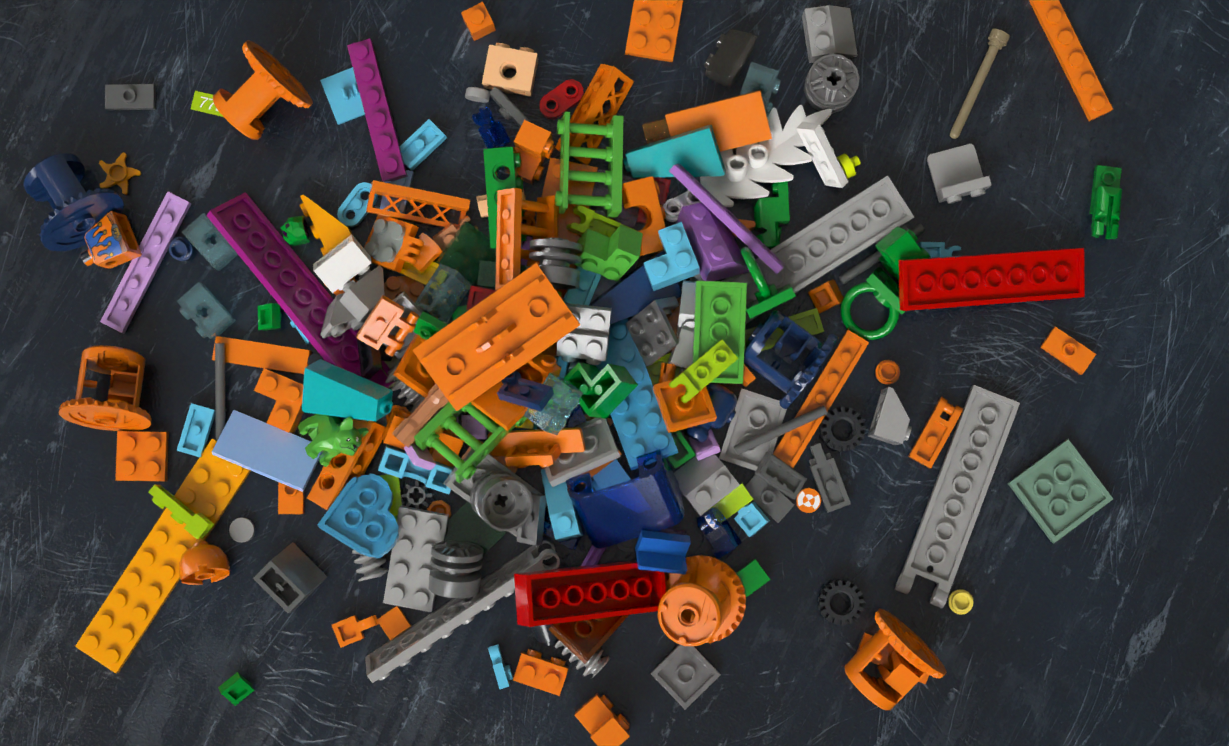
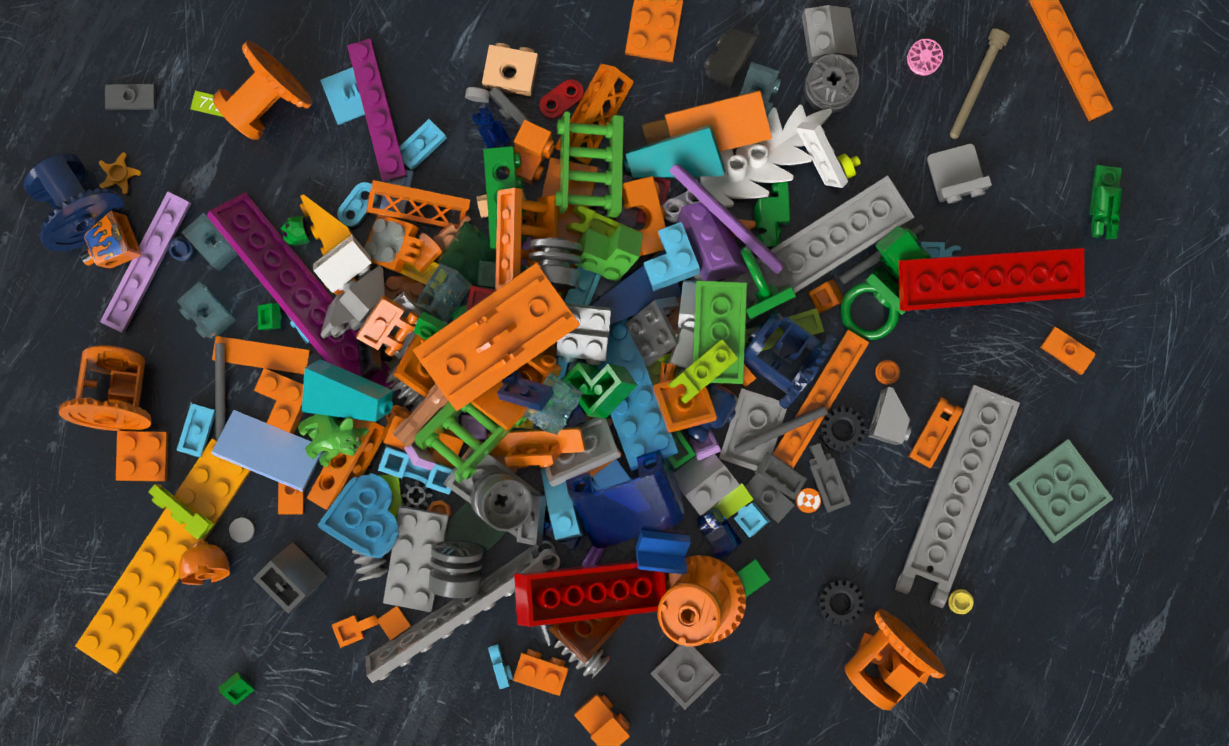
(478, 21): orange brick -> none
(924, 57): none -> bright pink wheel

